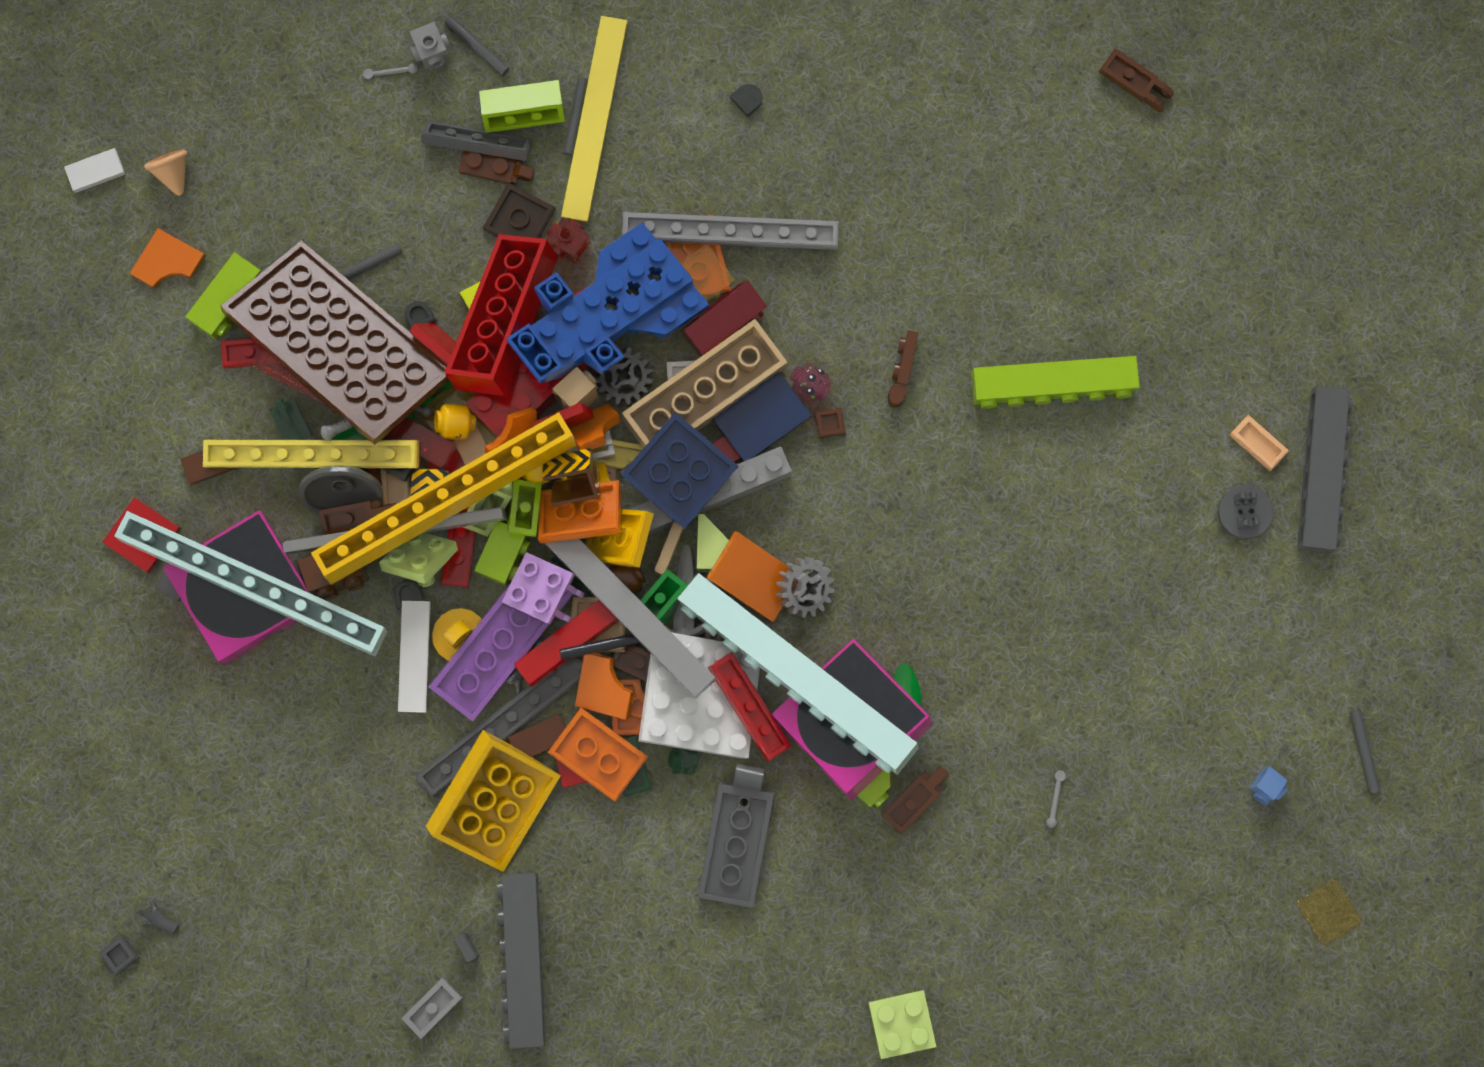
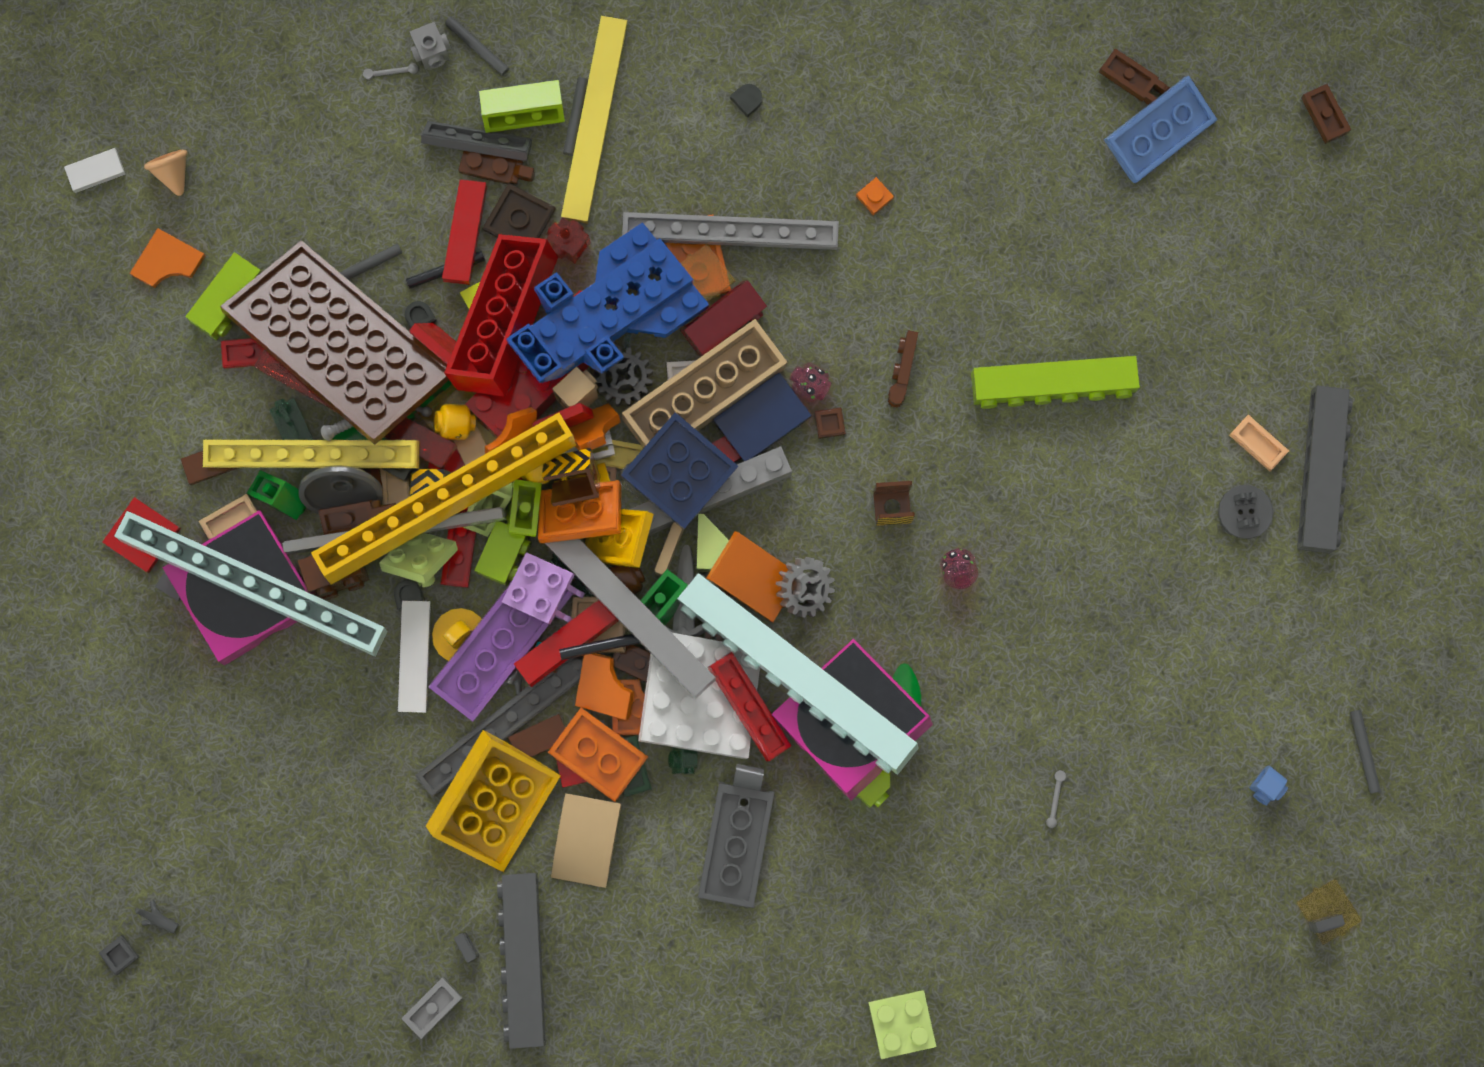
(227, 516): none -> tan tile
(277, 494): none -> green slope
(436, 273): none -> black bar
(464, 232): none -> red tile
(585, 840): none -> tan slope
(874, 196): none -> orange plate
(893, 490): none -> reddish brown piece
(914, 800): reddish brown hinge -> none
(959, 568): none -> clear pink head
(1160, 129): none -> medium blue tile
(1326, 113): none -> reddish brown plate
(1326, 923): none -> dark grey tile

